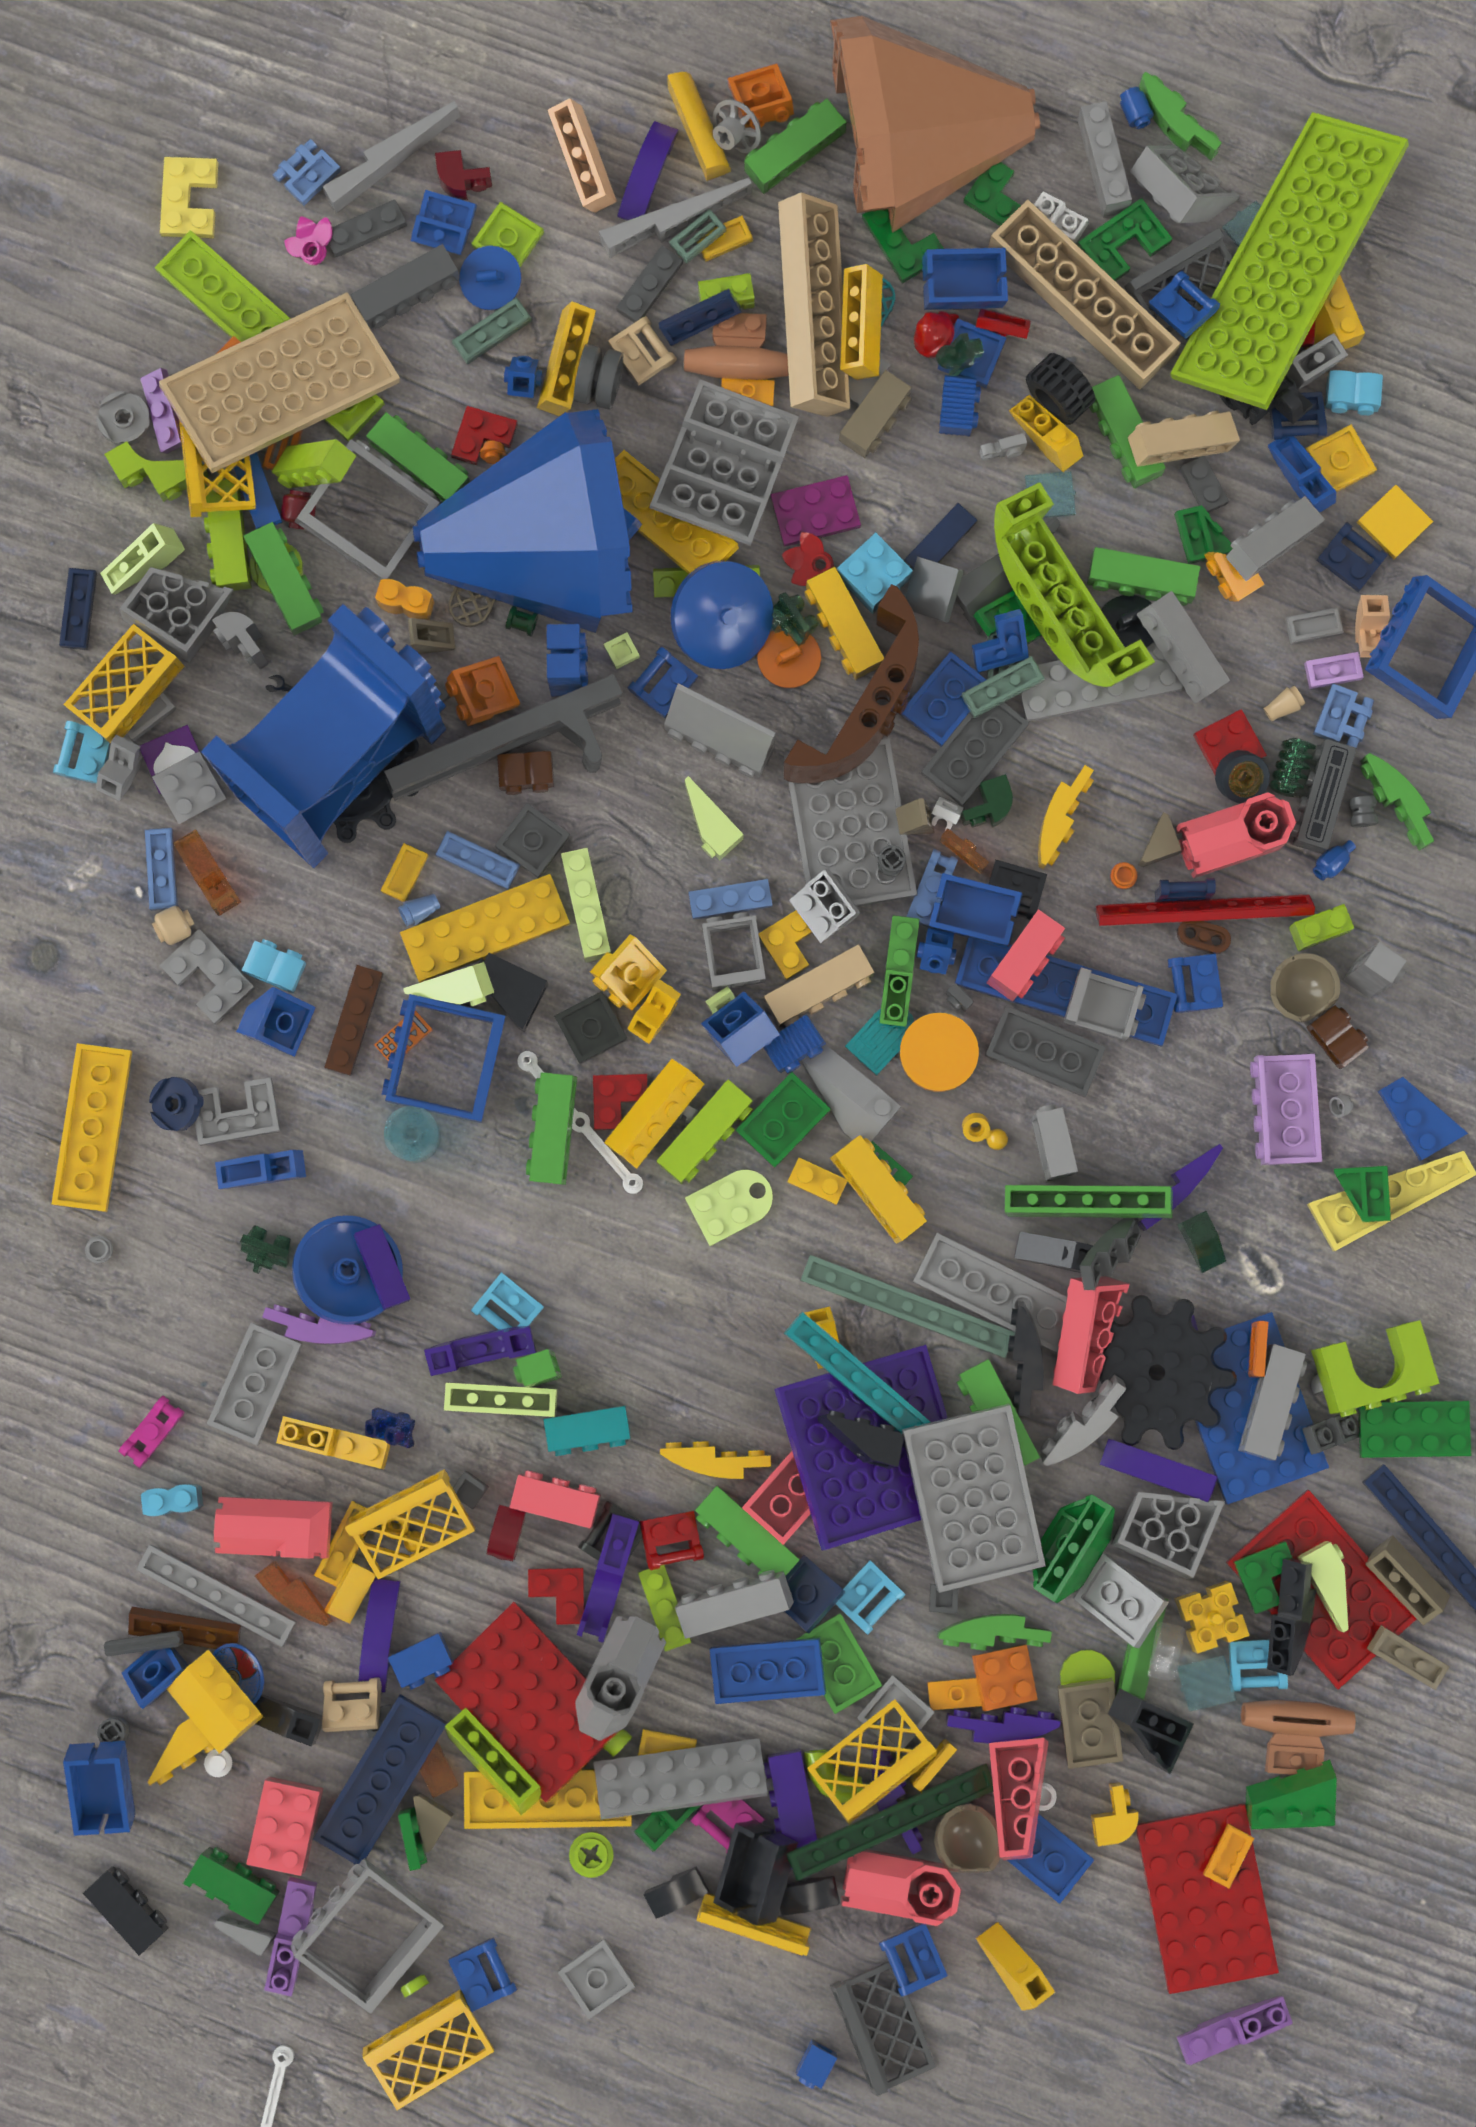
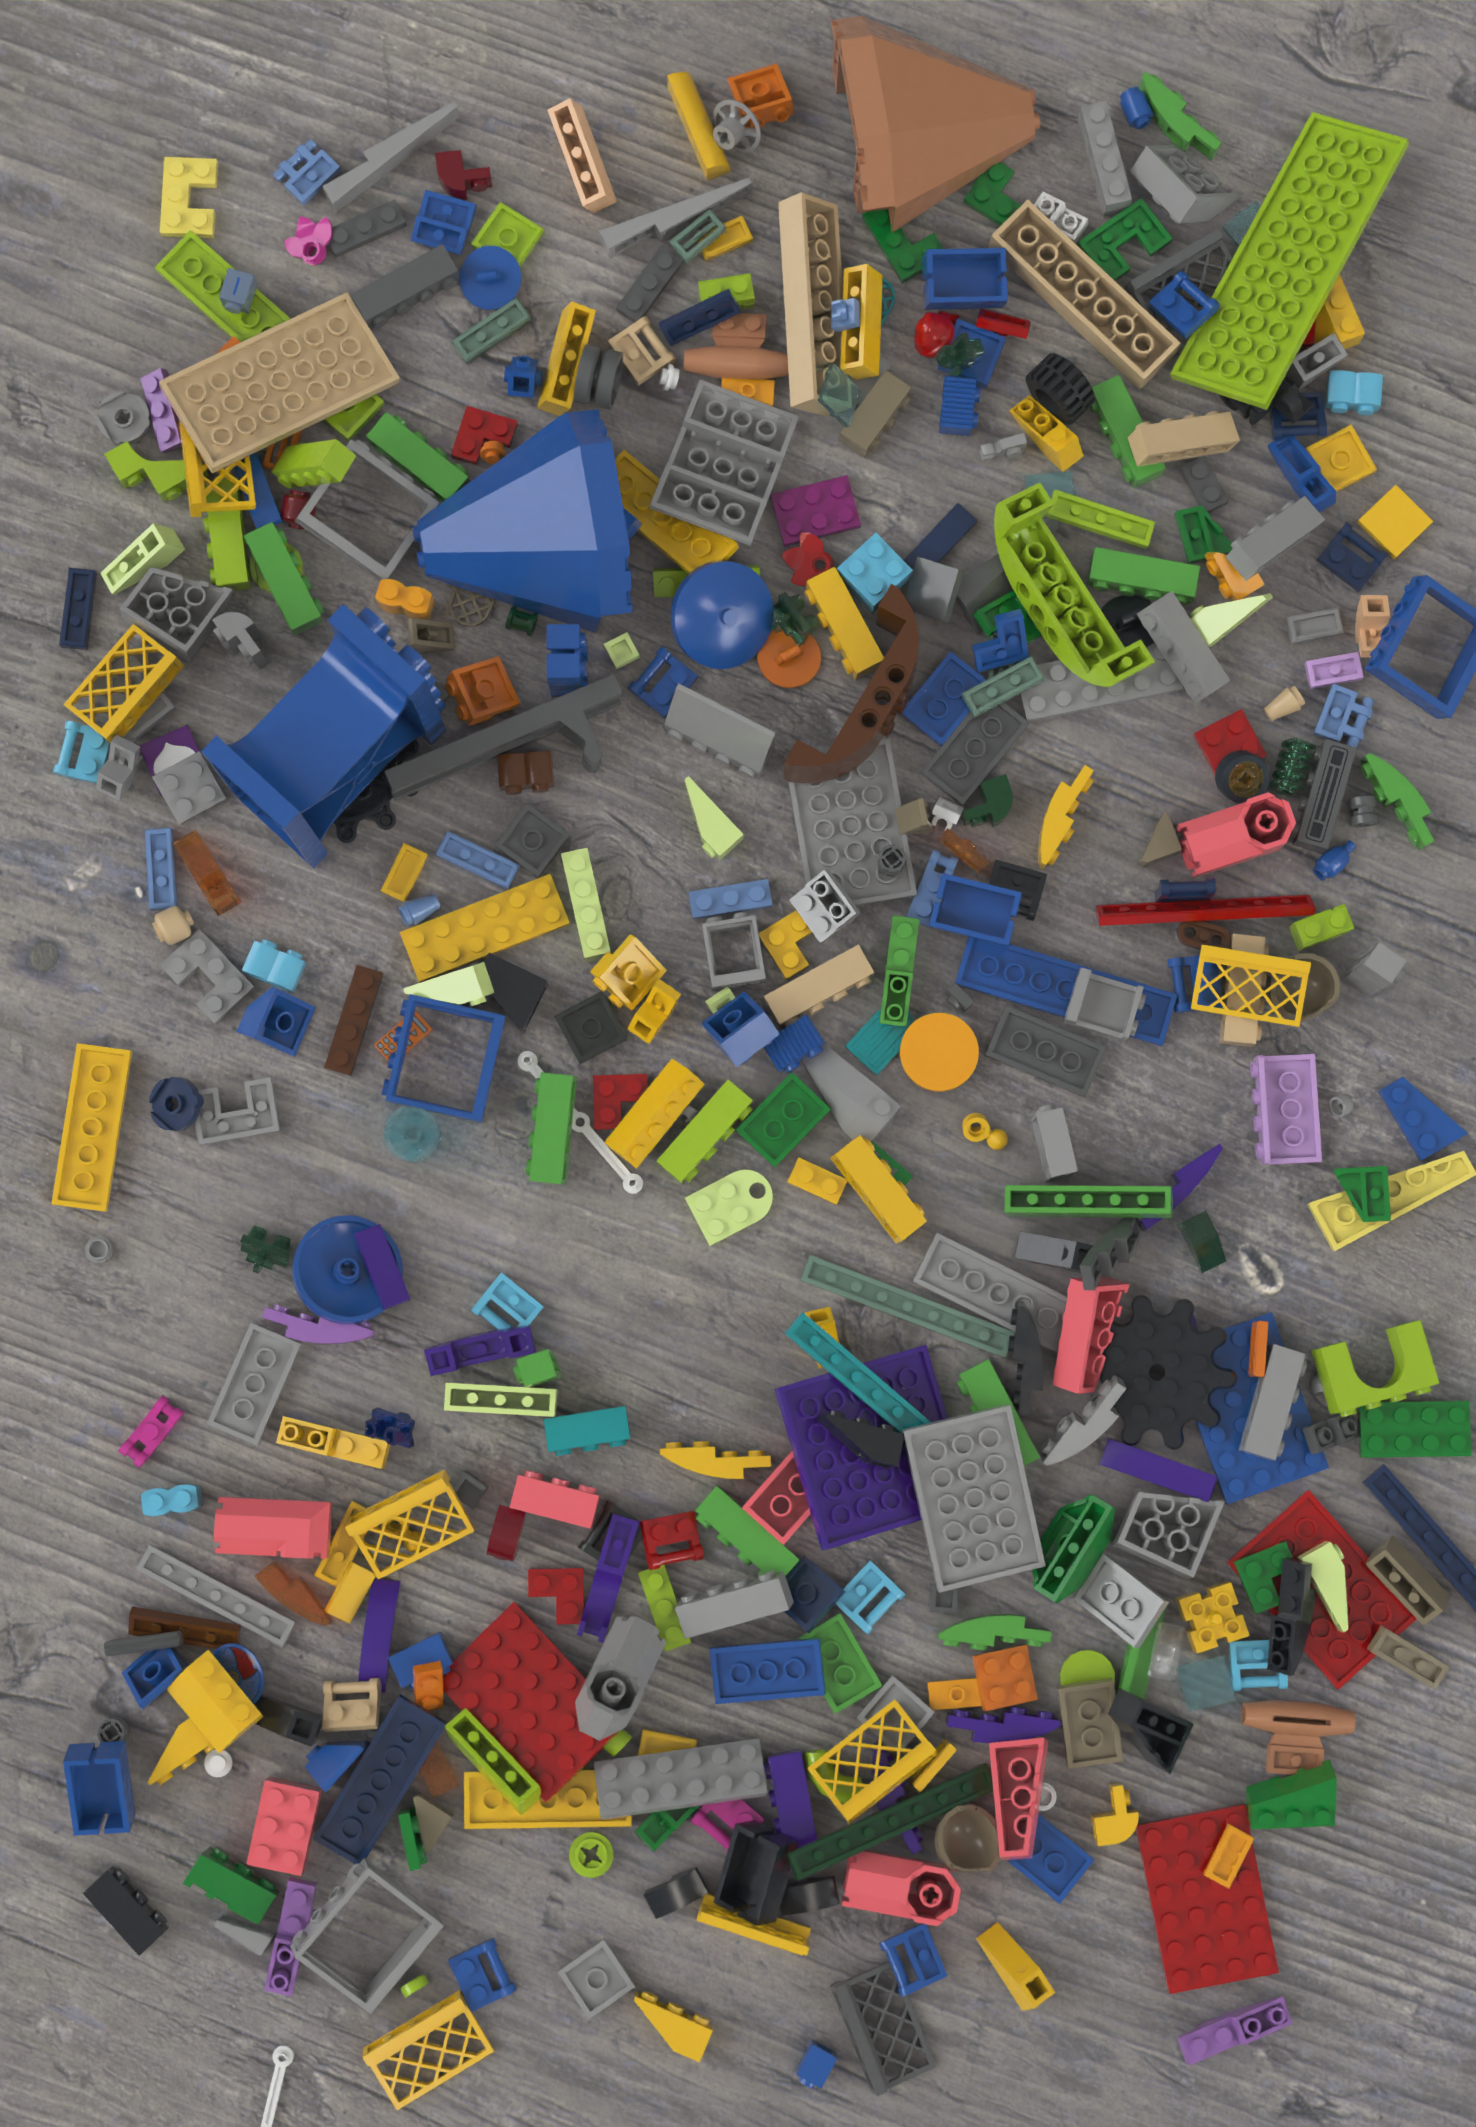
(238, 291): none -> sand blue brick
(260, 1169): blue slope -> none
(281, 685): black hand -> none
(333, 1760): none -> blue slope
(428, 1685): none -> orange plate
(647, 171): dark purple slope -> none
(669, 377): none -> white plate
(681, 2031): none -> yellow slope
(794, 145): bright green brick -> none
(839, 395): none -> clear light blue piece
(845, 314): none -> medium blue tile
(936, 951): blue brick -> none
(1027, 956): coral brick -> none
(1101, 519): none -> lime plate
(1123, 875): orange plate -> none
(1220, 619): none -> yellowish green slope
(1240, 1030): none -> tan brick
(1253, 961): none -> yellow fence
(1338, 1036): reddish brown brick -> none

